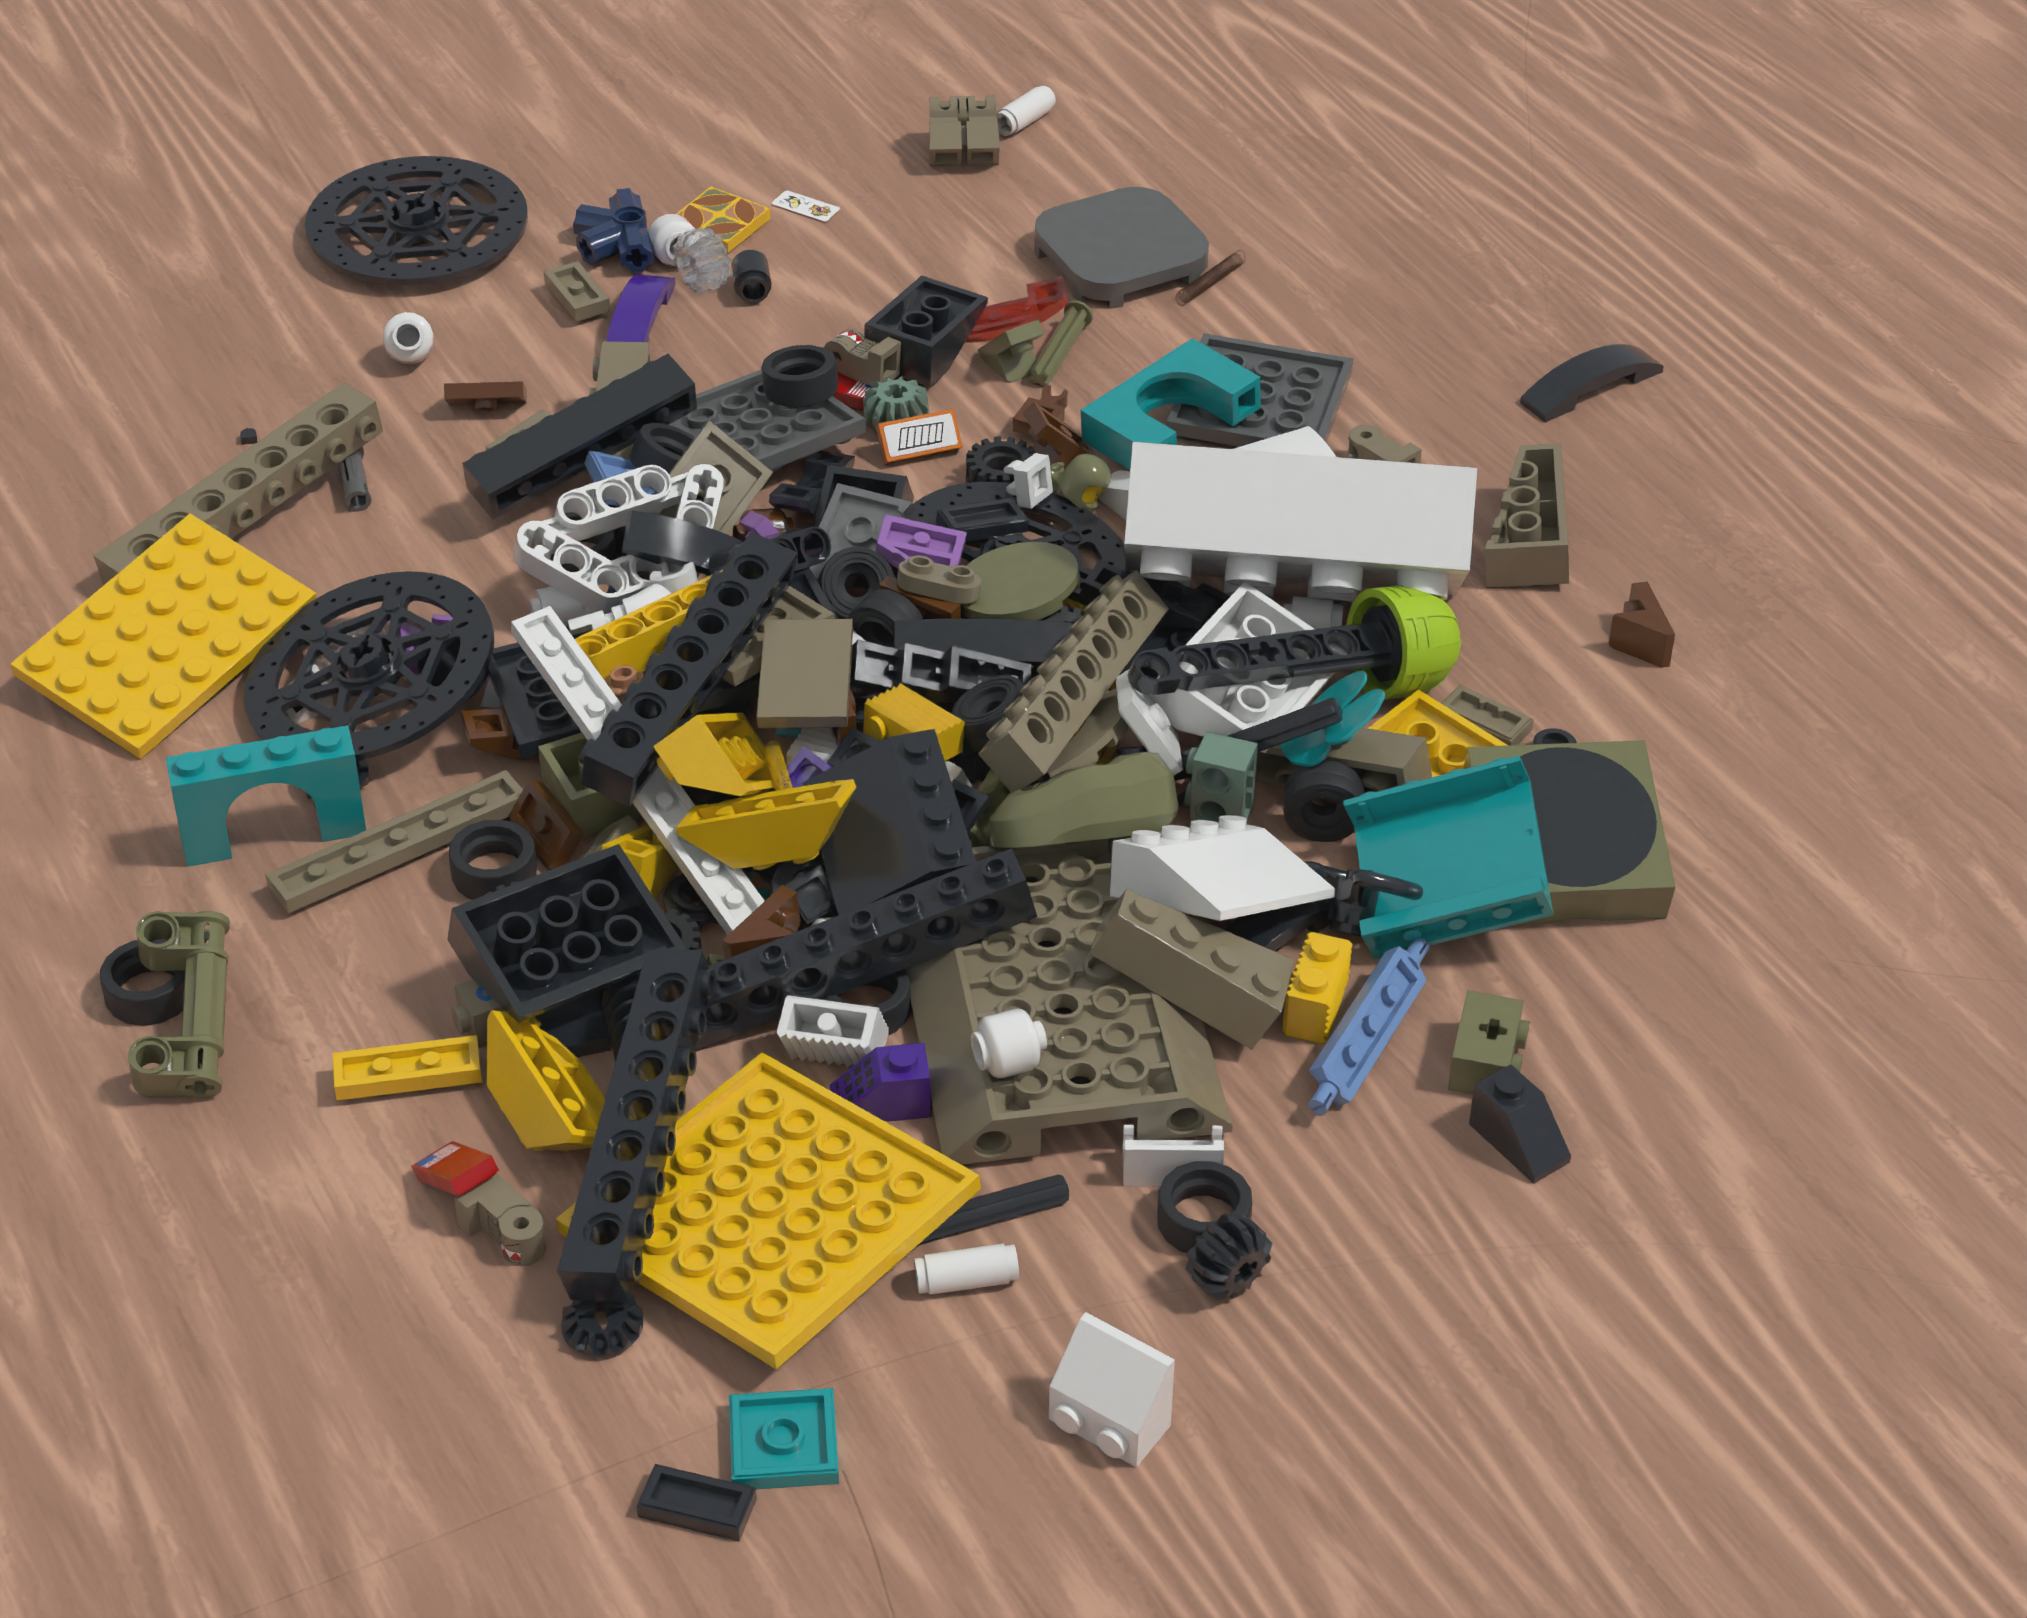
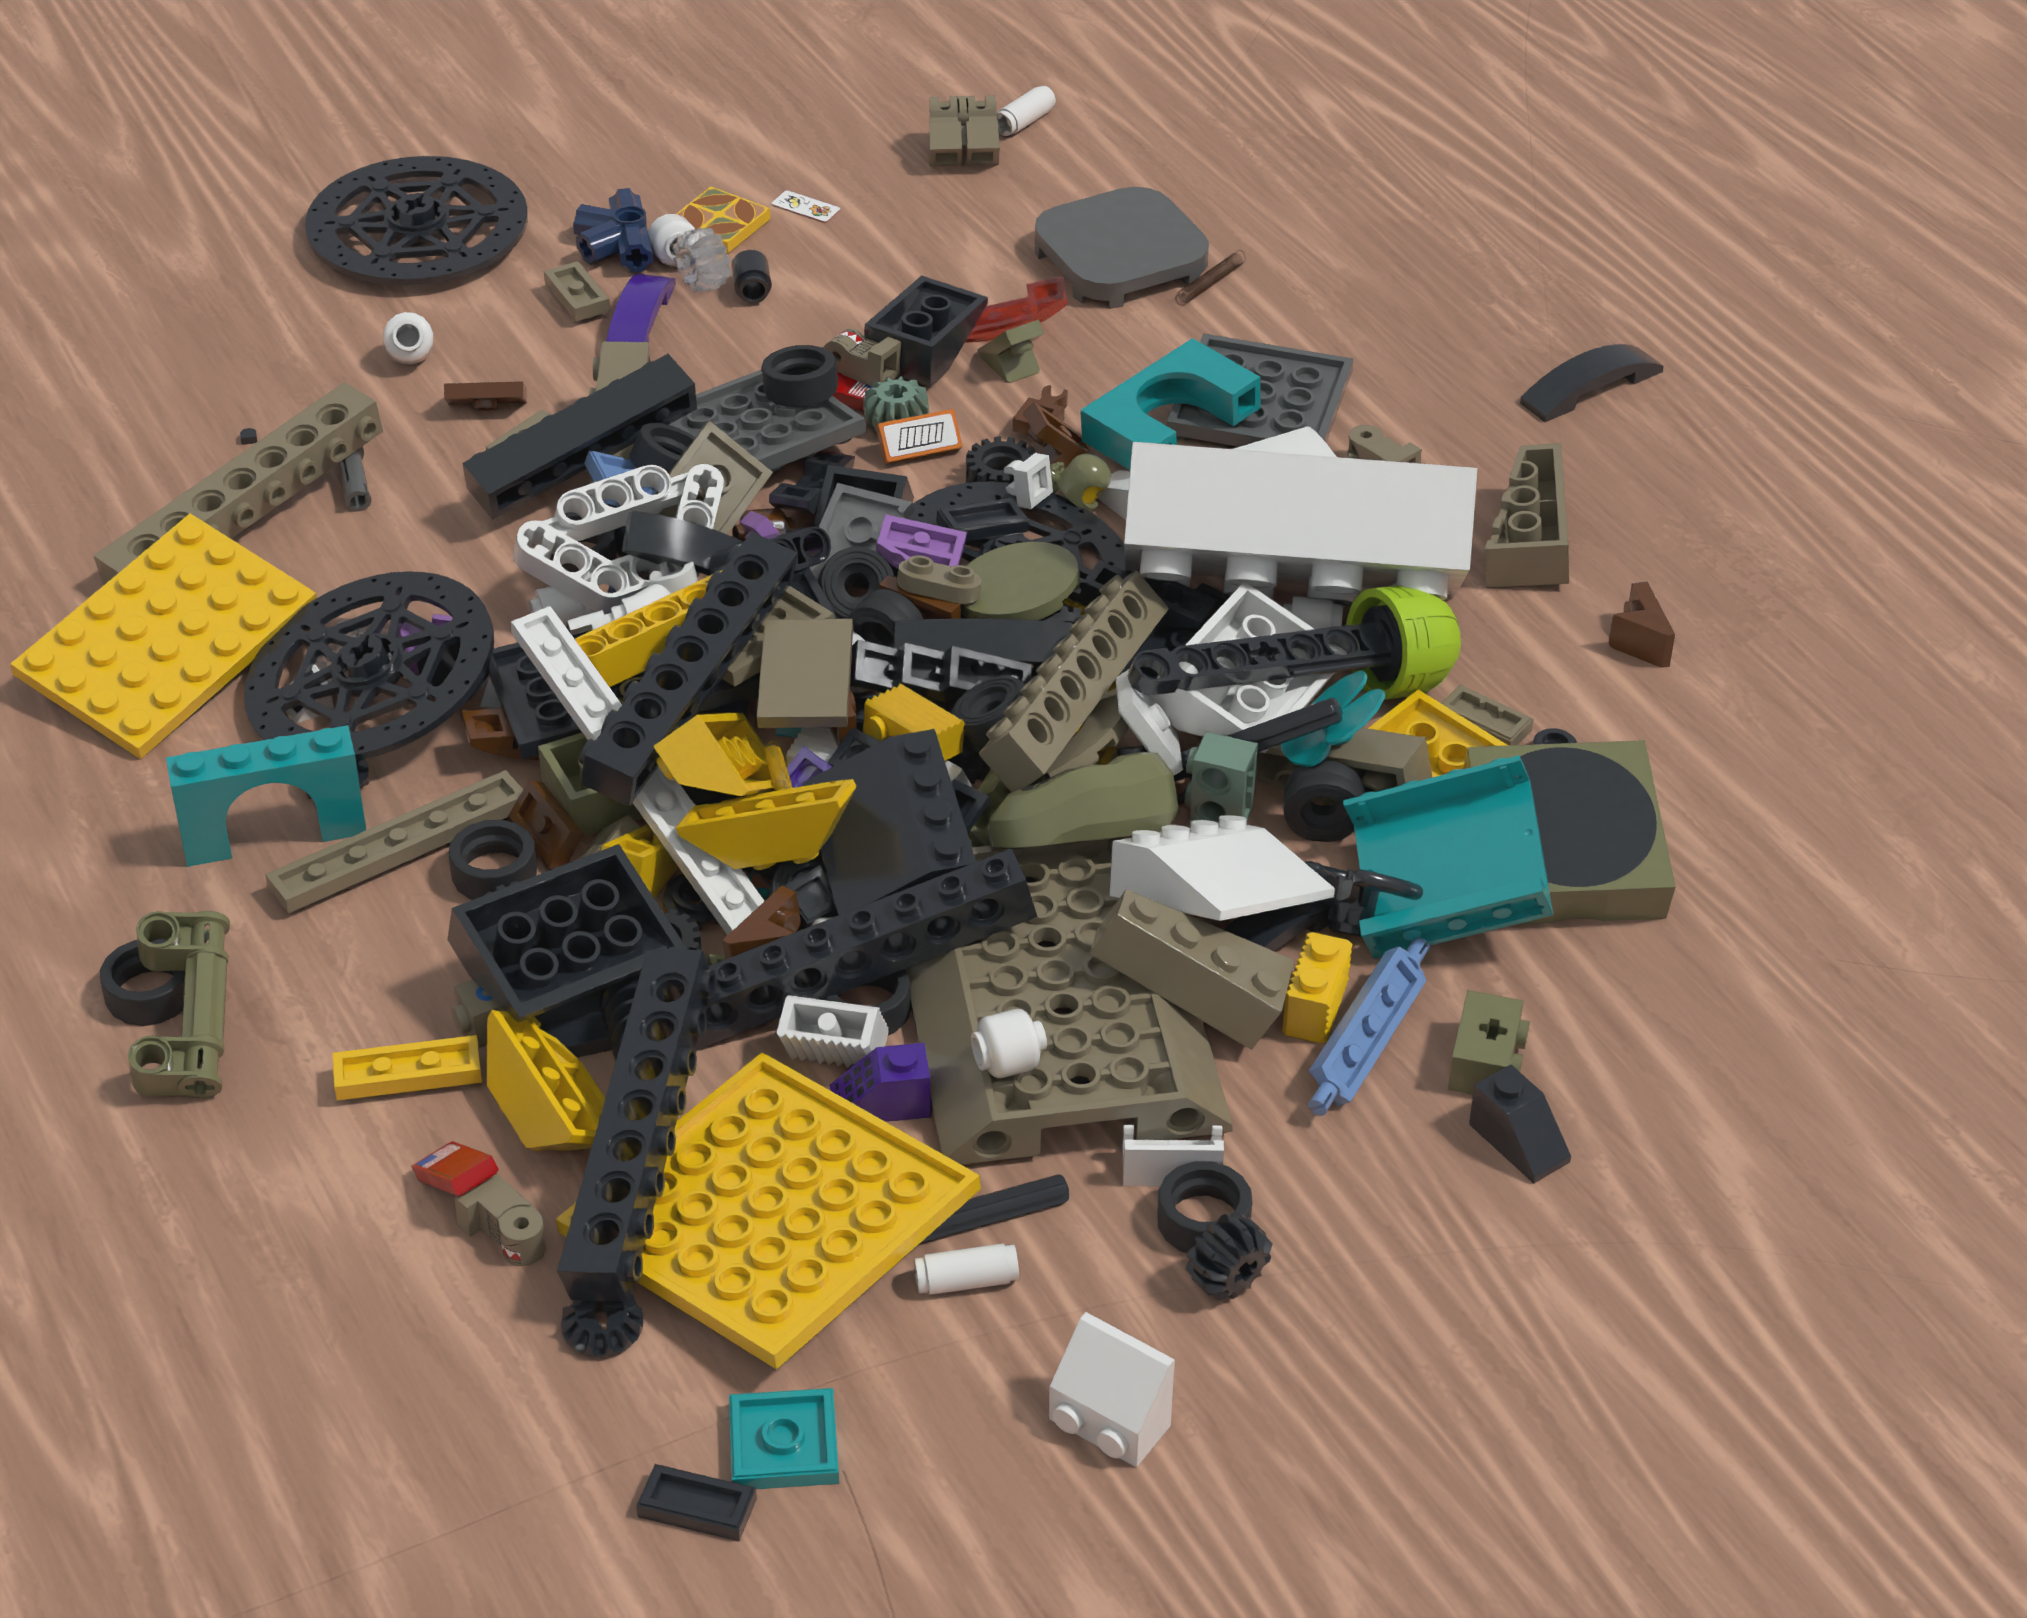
(621, 678): nougat plate -> none
(1076, 316): olive axle -> none

